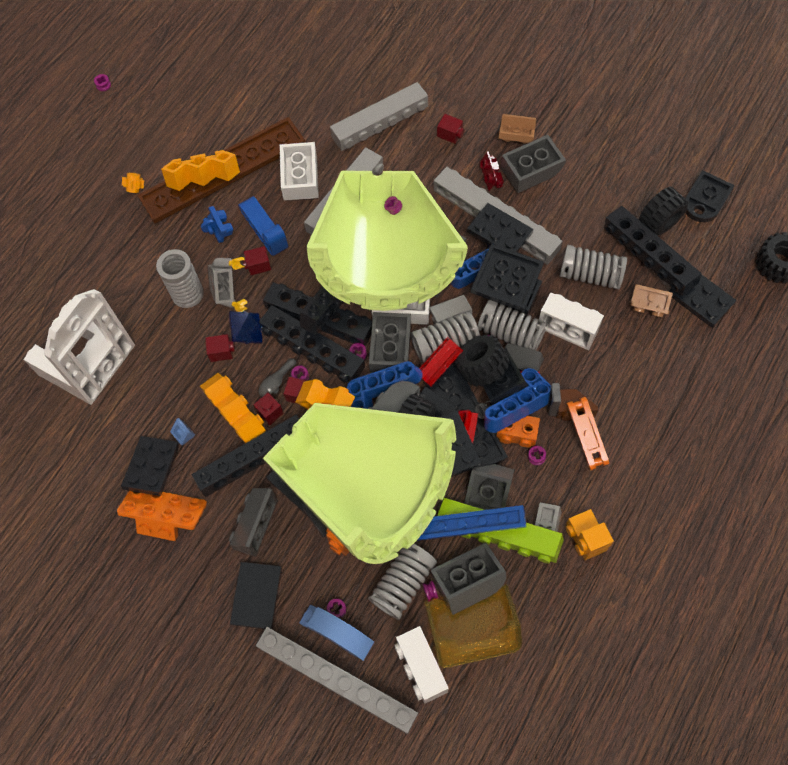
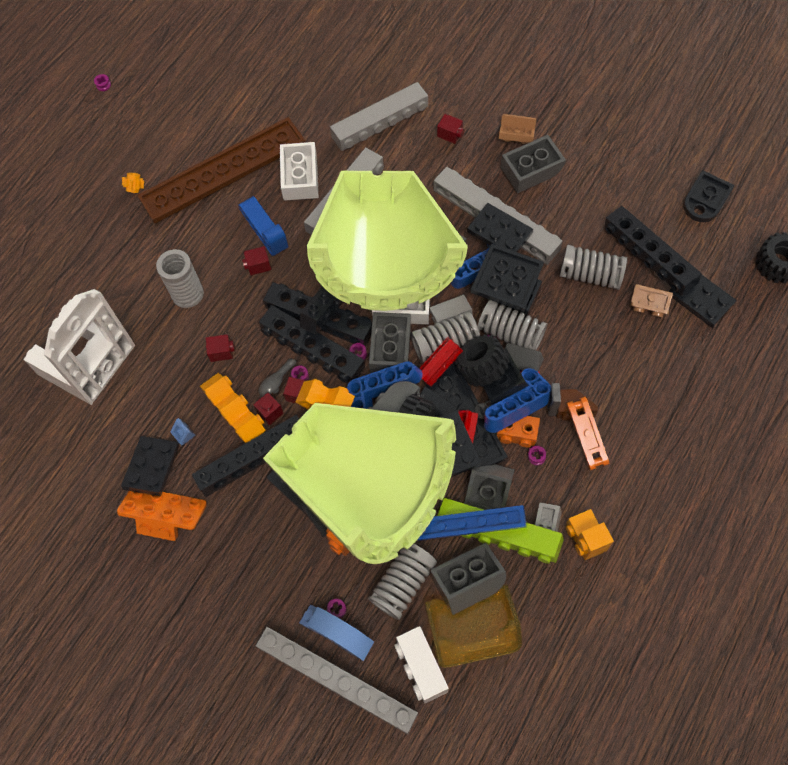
(200, 169): light orange brick -> none
(214, 225): blue hips -> none
(222, 282): light grey torso -> none
(245, 327): clear blue piece -> none
(253, 521): dark grey slope -> none
(256, 595): black tile -> none
(393, 205): magenta bush -> none
(430, 591): magenta bush -> none
(489, 166): dark red hinge -> none
(570, 320): white brick -> none
(664, 210): black tyre -> none

